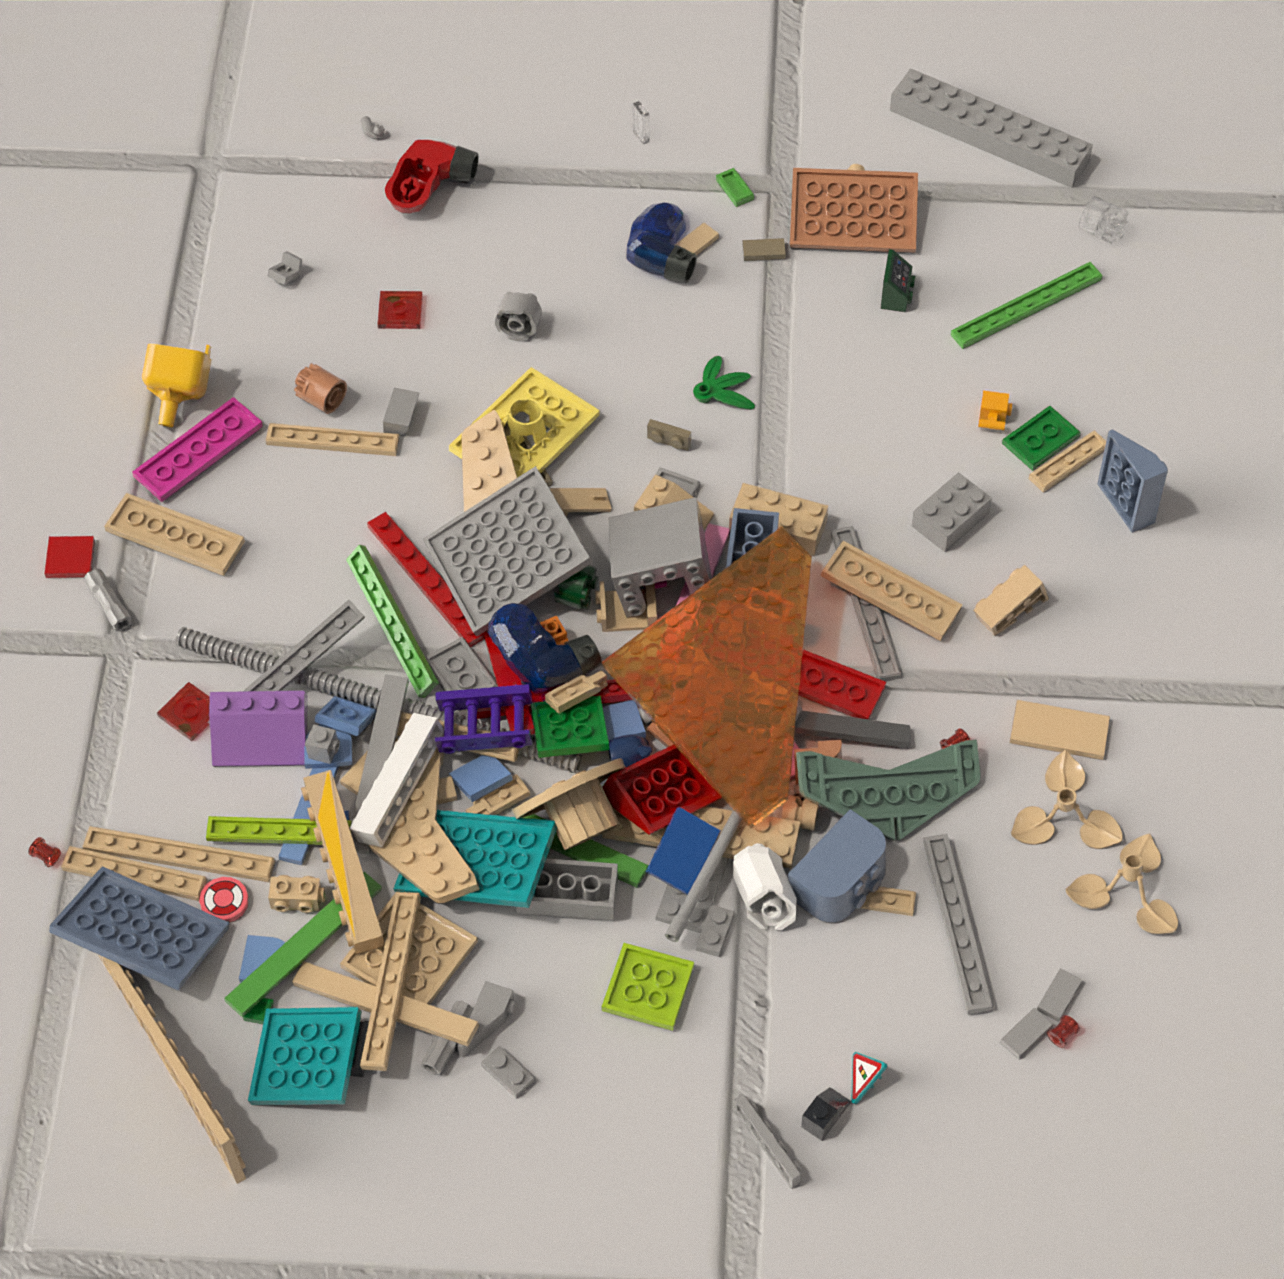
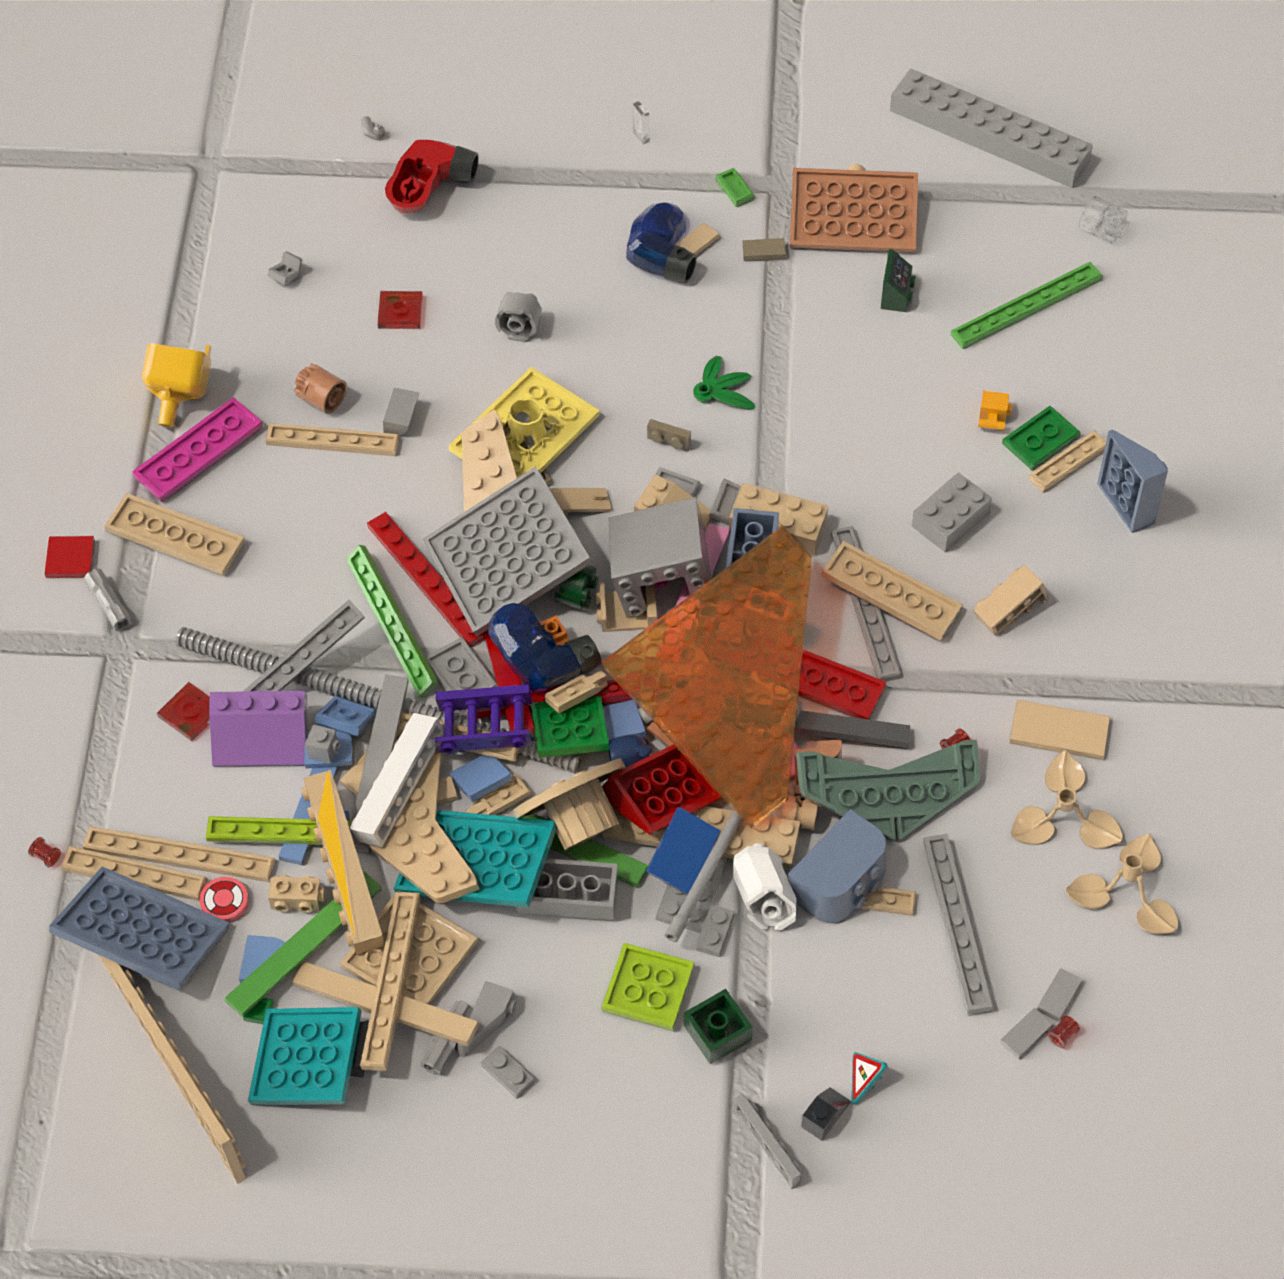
(717, 1026): none -> dark green brick
(724, 501): none -> light grey tile

